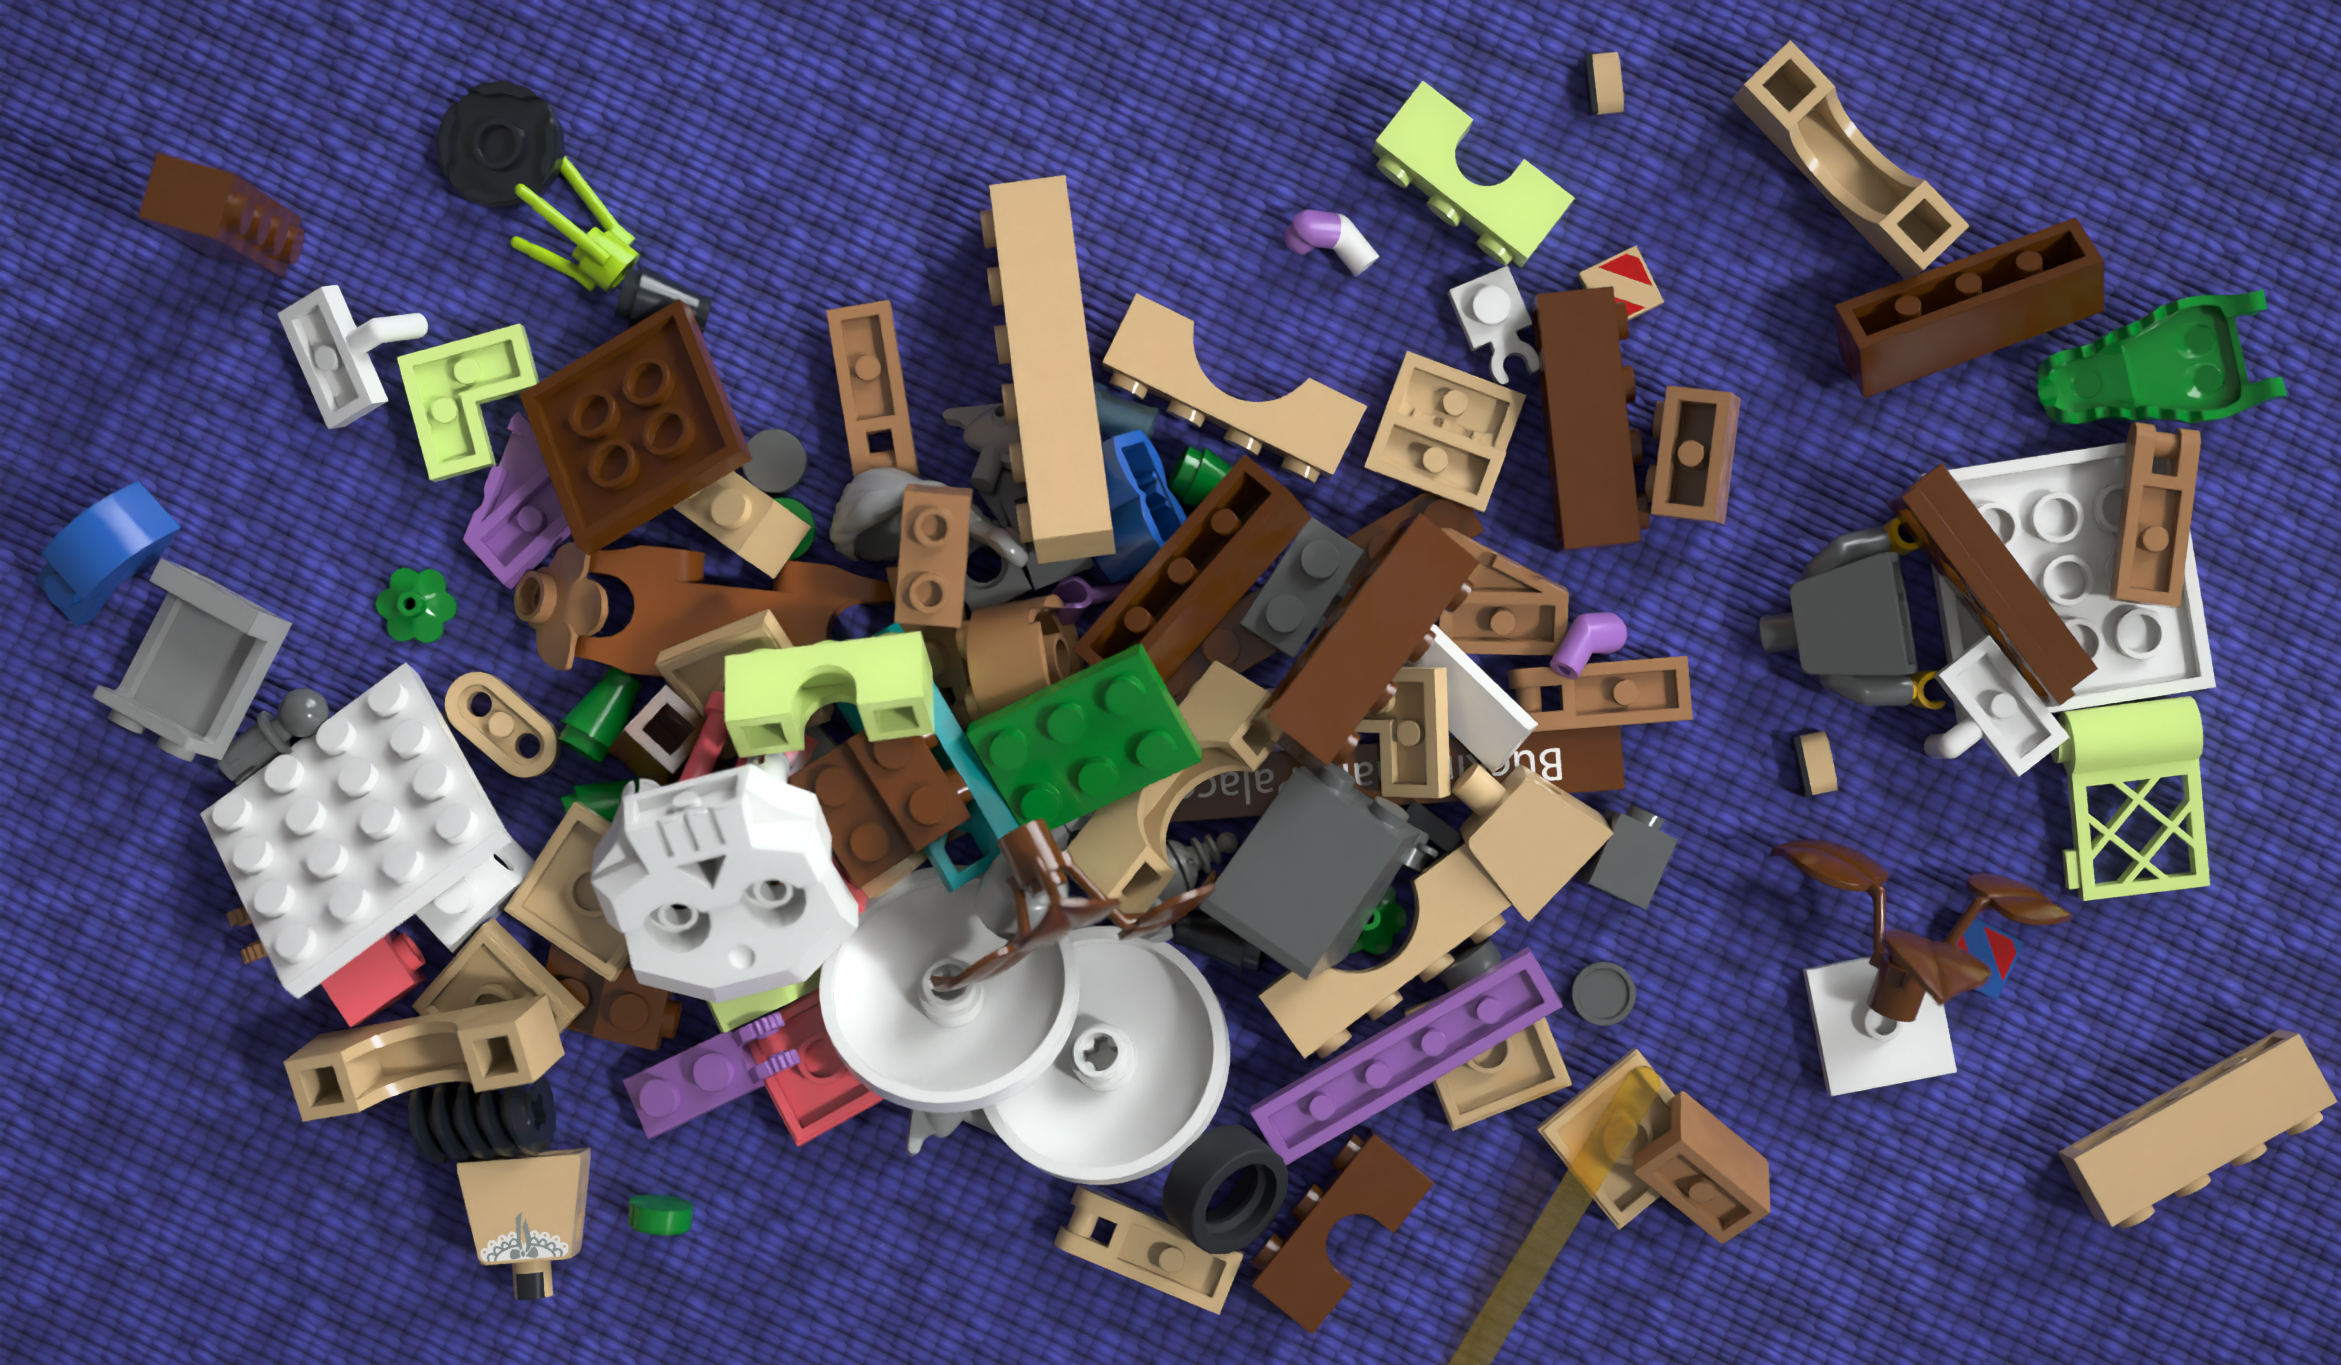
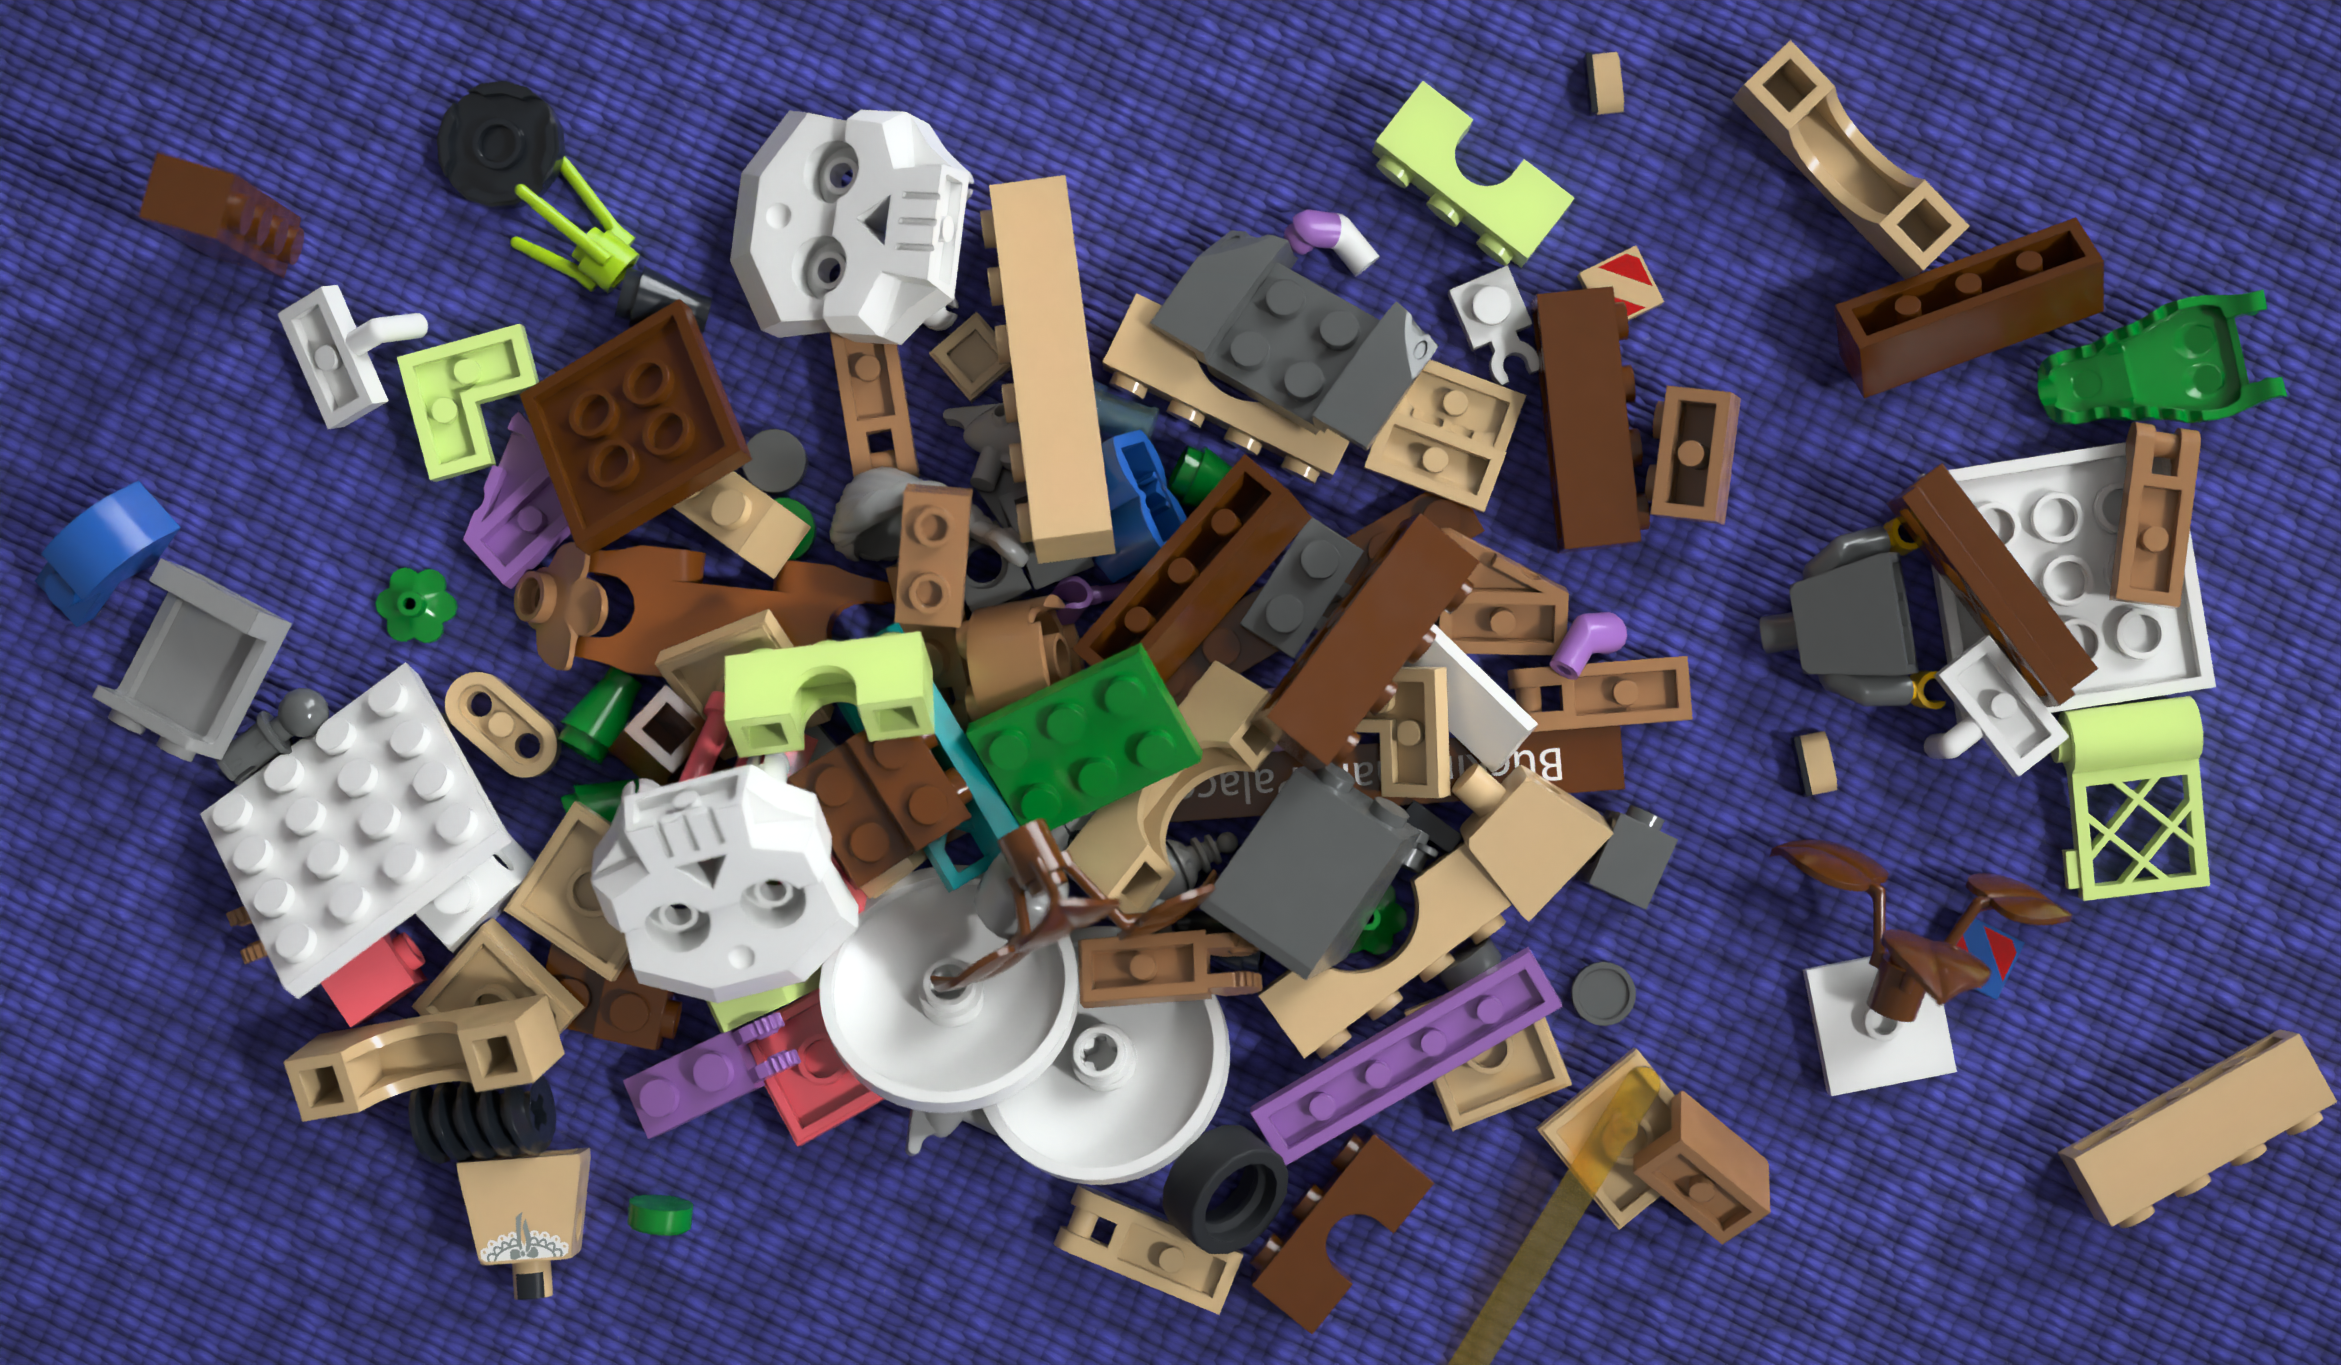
(802, 223): none -> white brick
(971, 357): none -> tan tile
(1161, 968): none -> medium nougat hinge
(1293, 339): none -> dark grey piece

